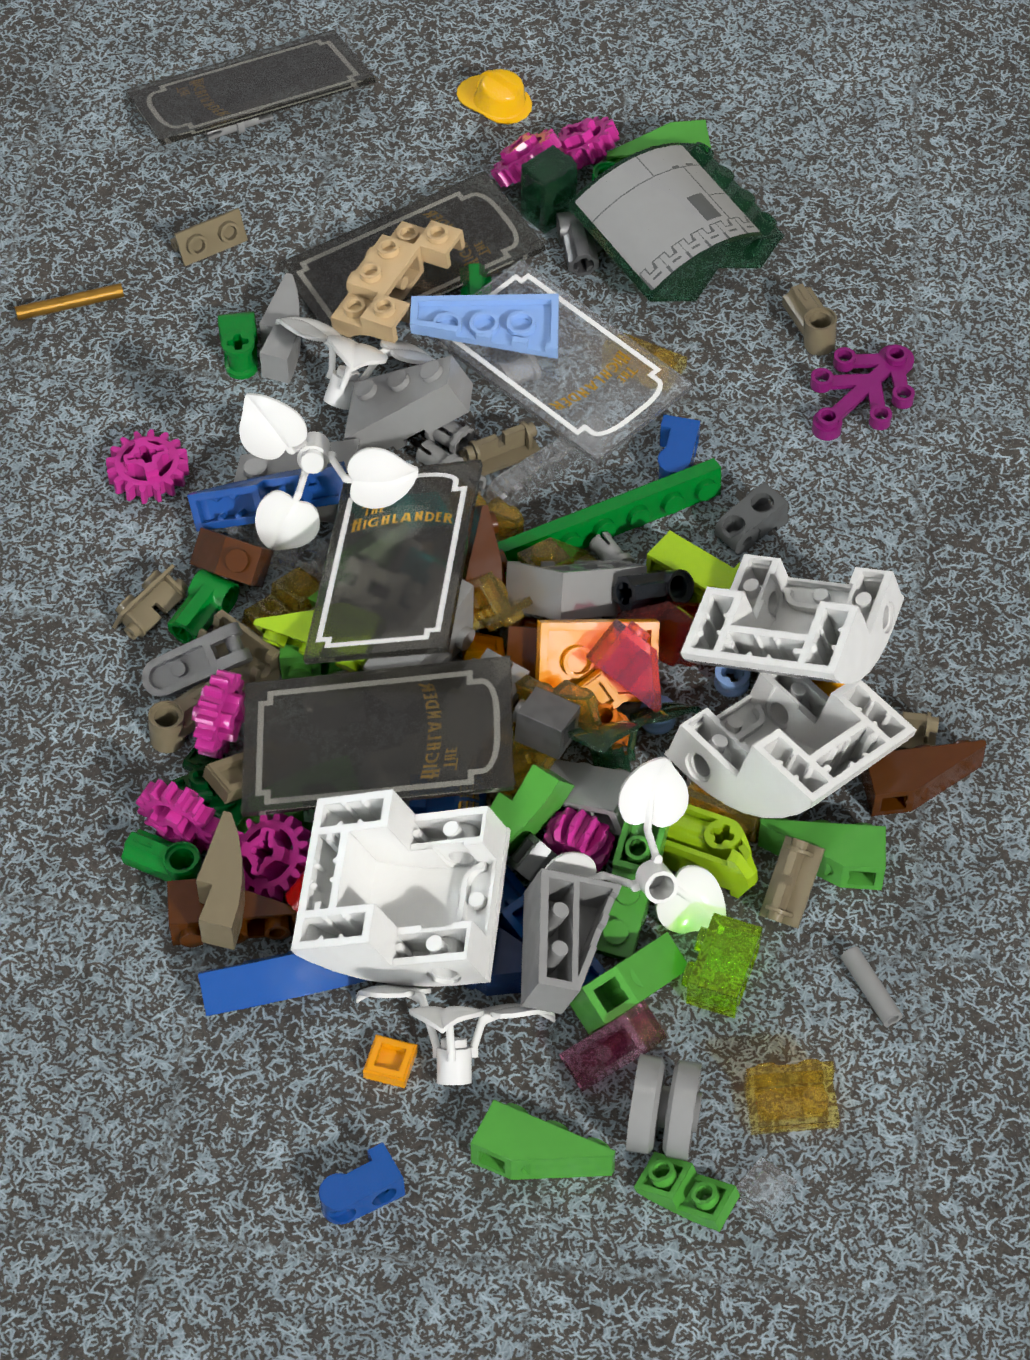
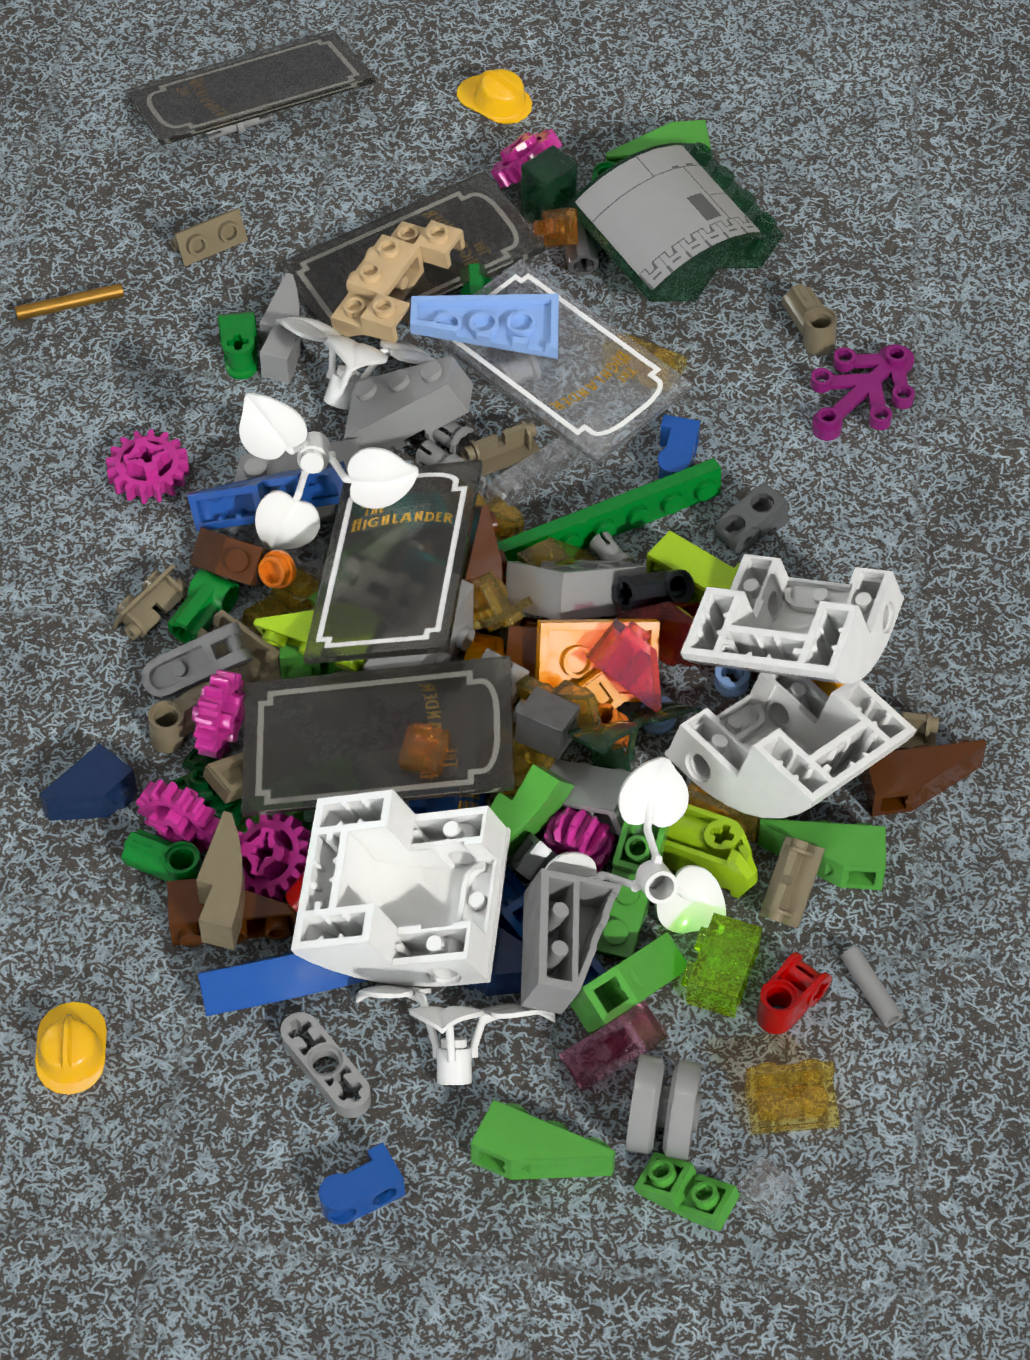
(71, 1048): none -> yellow piece
(90, 788): none -> dark blue slope
(277, 569): none -> orange plate
(326, 1083): none -> light grey beam
(390, 1061): light orange tile -> none
(424, 748): none -> clear orange tile
(558, 227): none -> clear orange tile
(588, 140): dark pink gear -> none
(795, 989): none -> red piece

